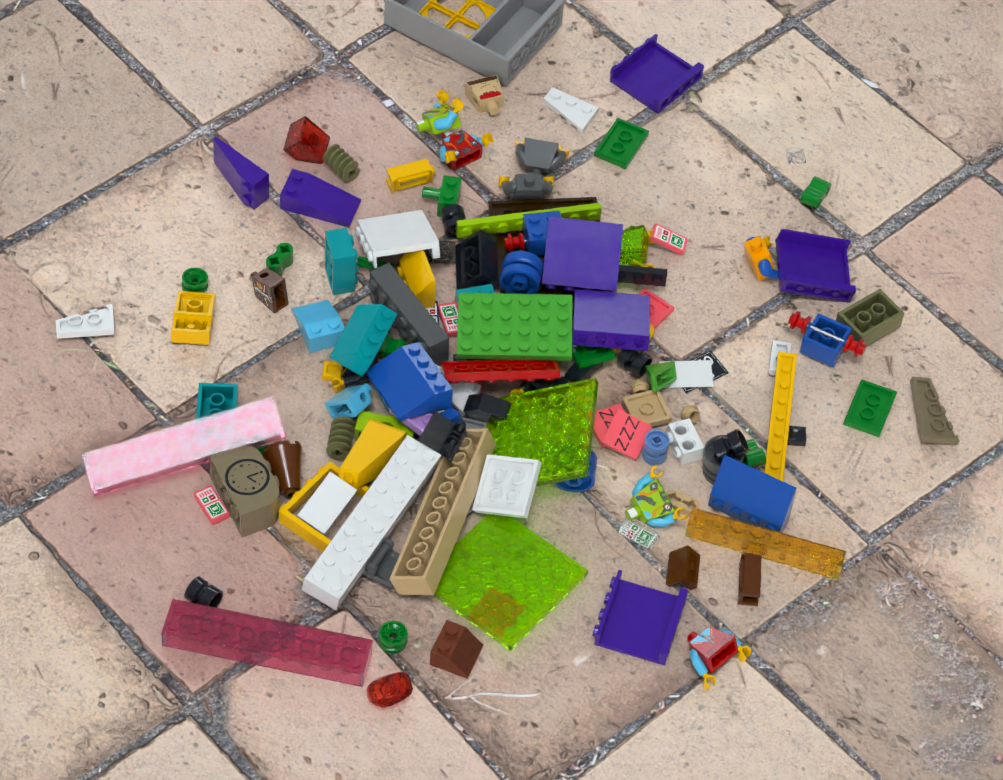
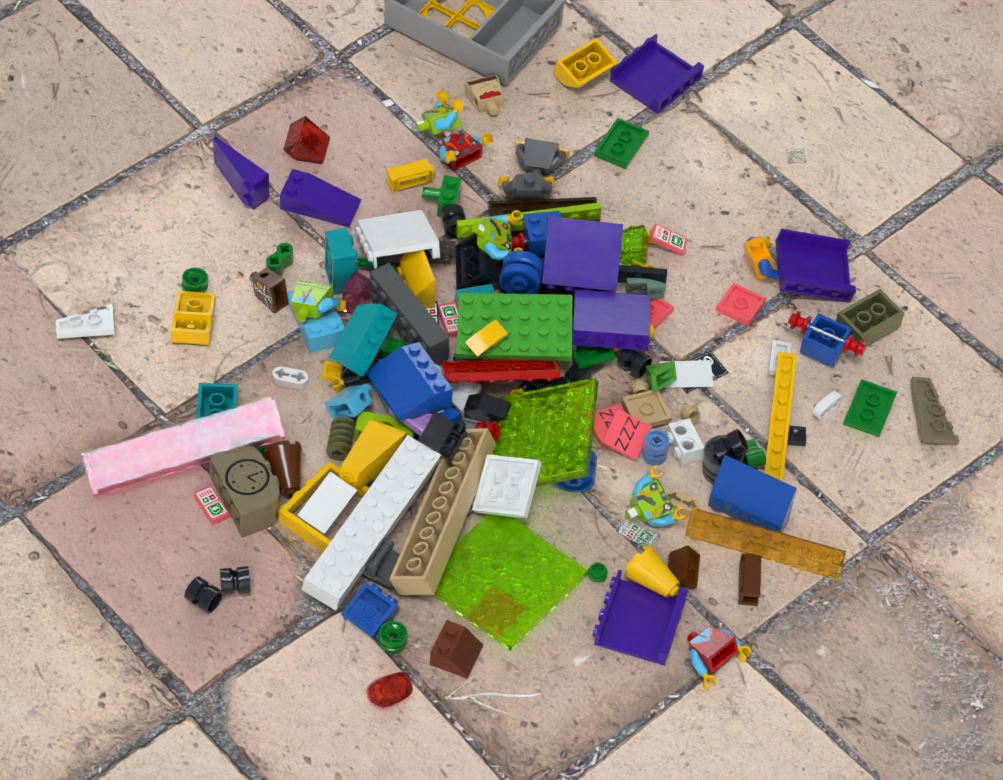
(235, 580): none -> black wheel
(267, 642): clear pink brick -> none
(290, 377): none -> white beam
(313, 300): none -> lime torso
(341, 163): olive piece -> none
(356, 291): none -> clear pink brick
(370, 609): none -> blue plate
(486, 338): none -> yellow slope
(493, 427): none -> red wheel
(495, 235): none -> torso
(571, 108): white wing -> none
(584, 64): none -> yellow slope
(597, 572): none -> green plate
(645, 286): none -> sand green slope
(652, 573): none -> yellow cone
(740, 304): none -> coral tile
(815, 192): green axle -> none
(827, 405): none -> white beam

